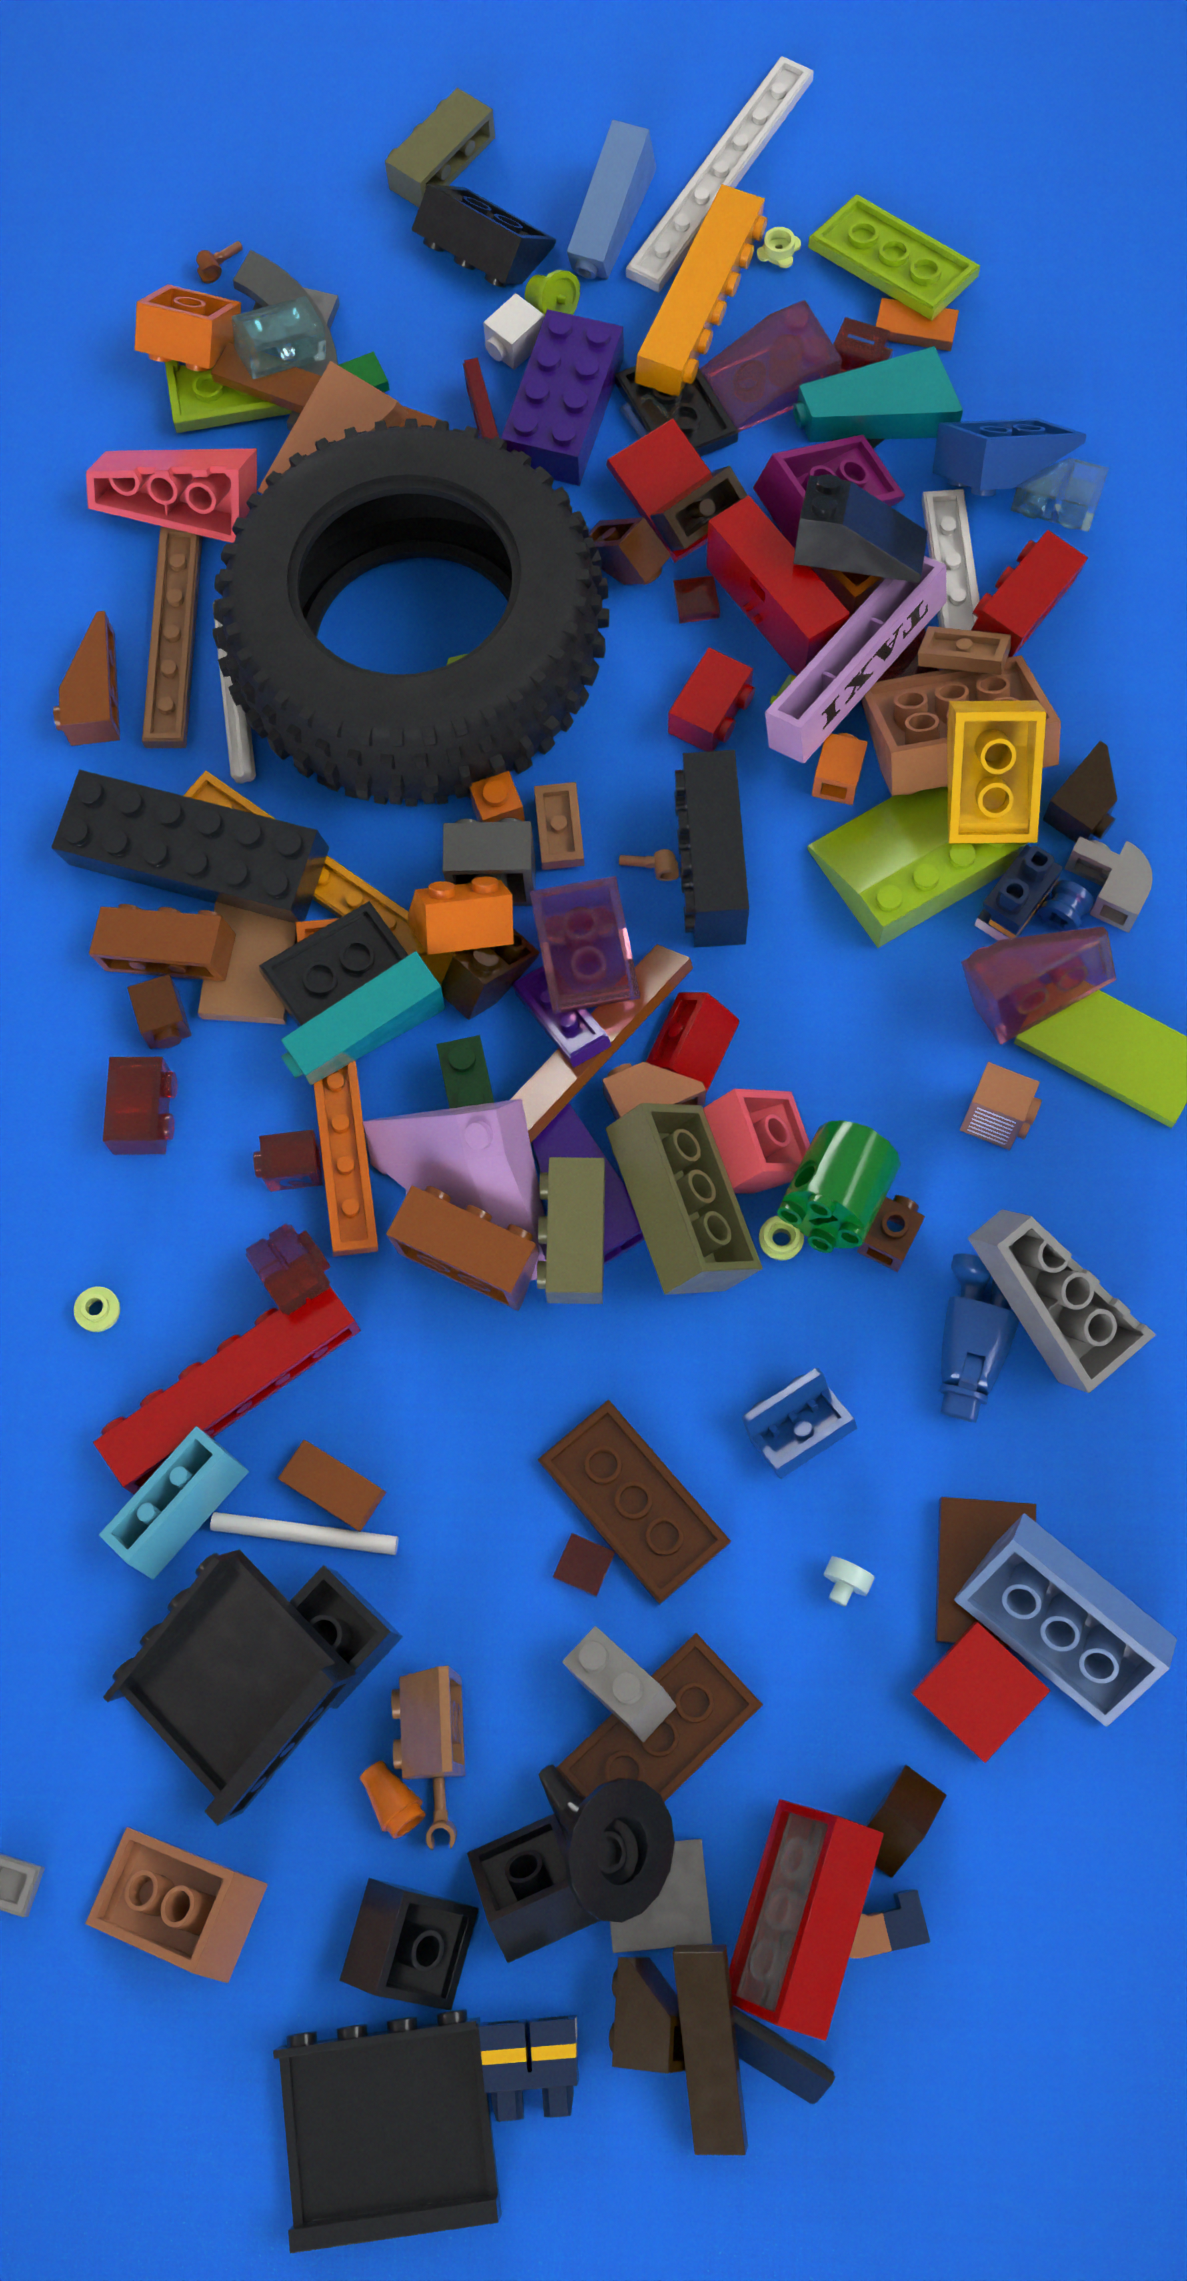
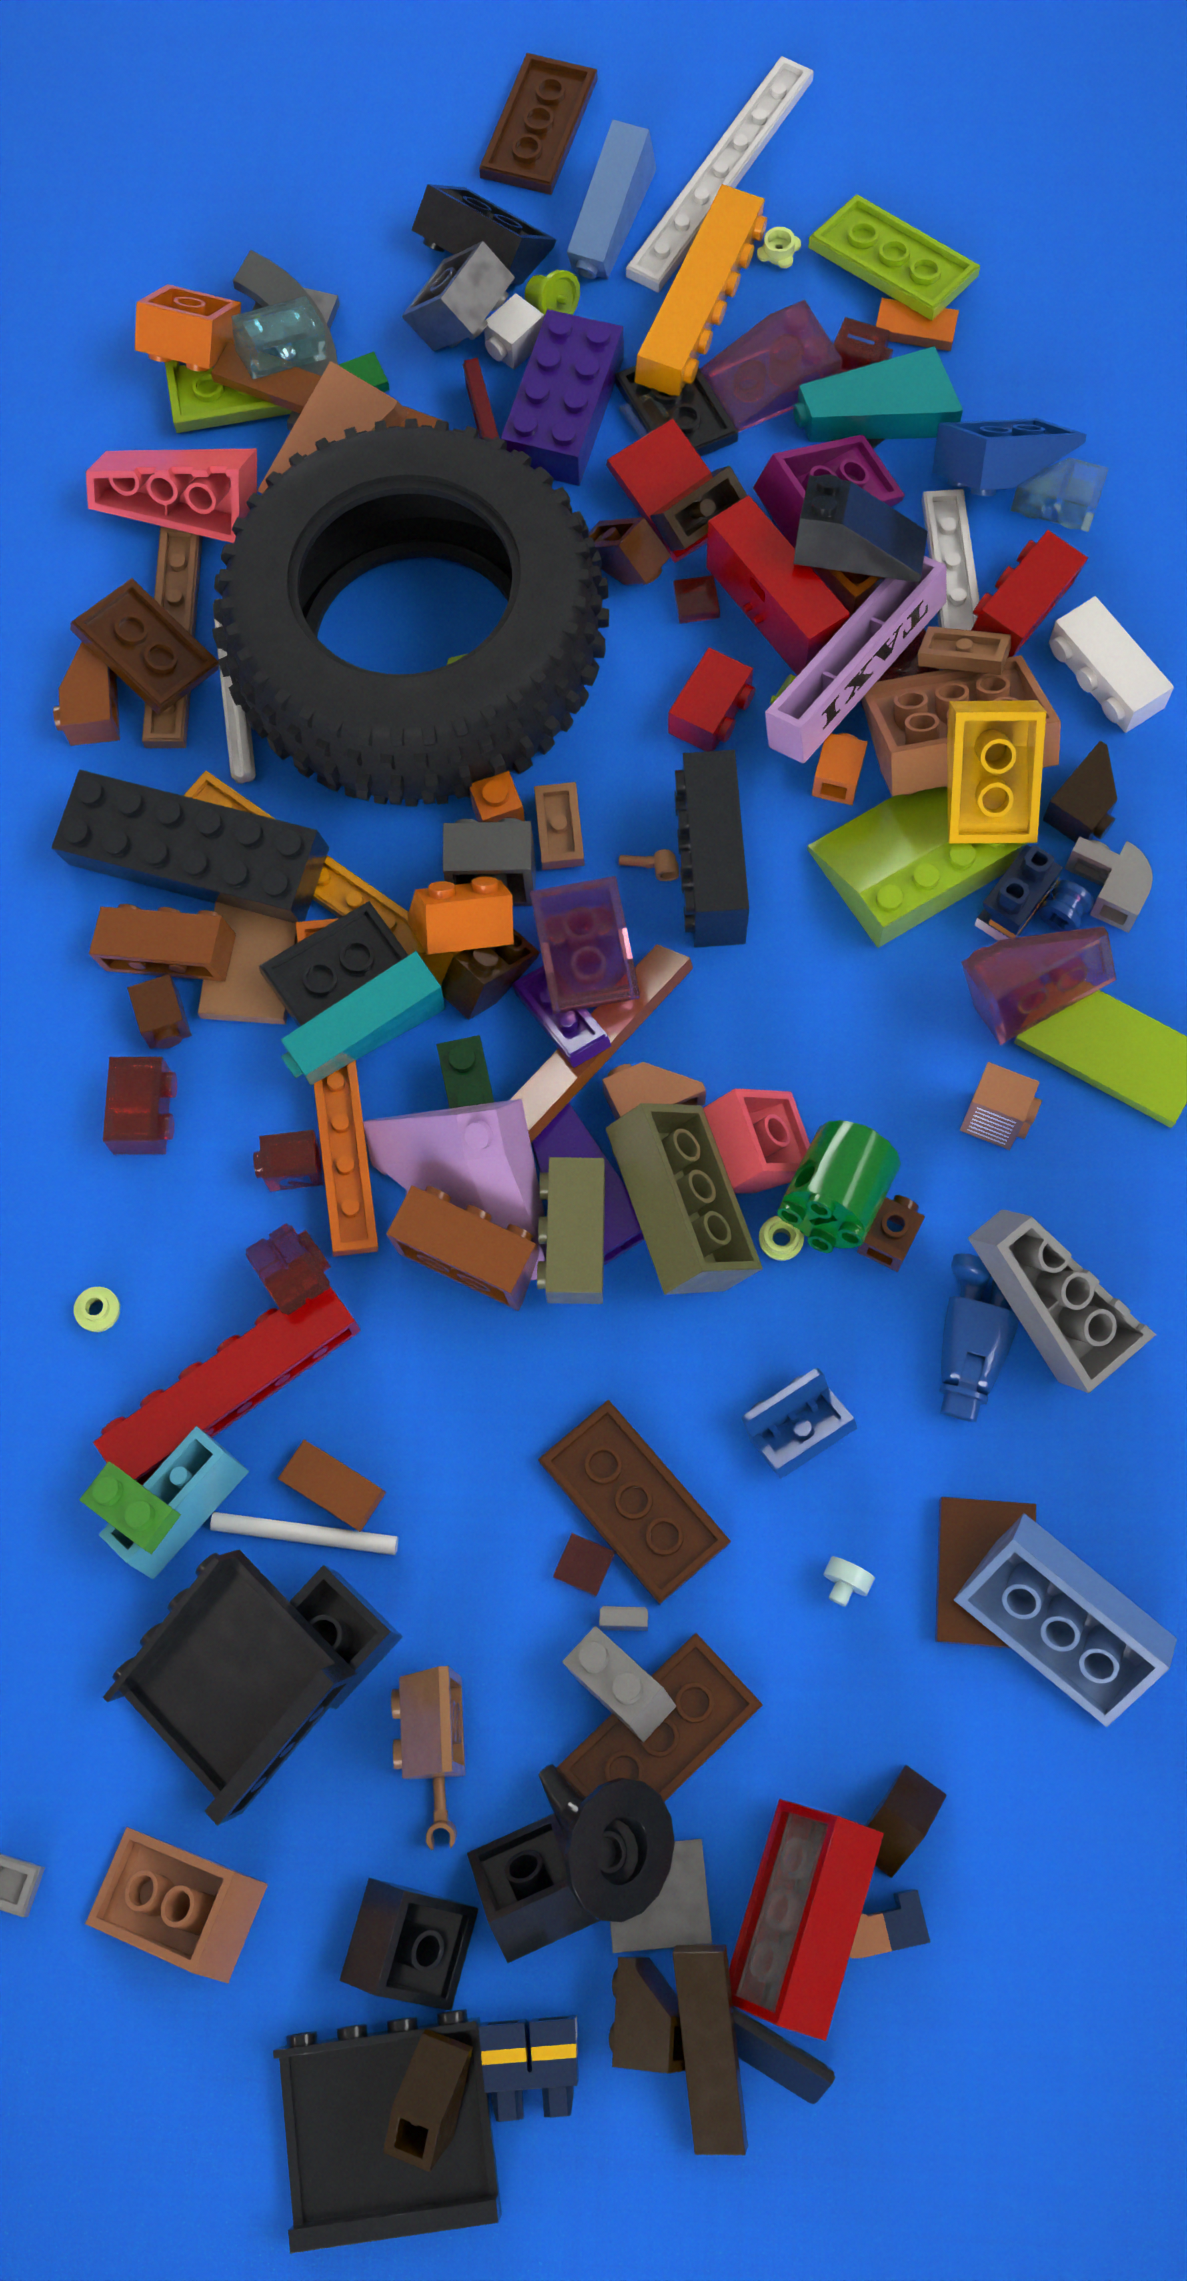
(130, 1507): none -> bright green plate
(144, 646): none -> reddish brown tile
(209, 263): dark orange hand -> none
(393, 1802): orange cone -> none
(428, 2101): none -> dark brown slope
(440, 146): olive brick -> none
(459, 297): none -> flat silver brick
(538, 123): none -> reddish brown tile
(623, 1618): none -> light grey tile
(694, 1037): red panel -> none
(980, 1691): red tile -> none
(1110, 664): none -> white brick

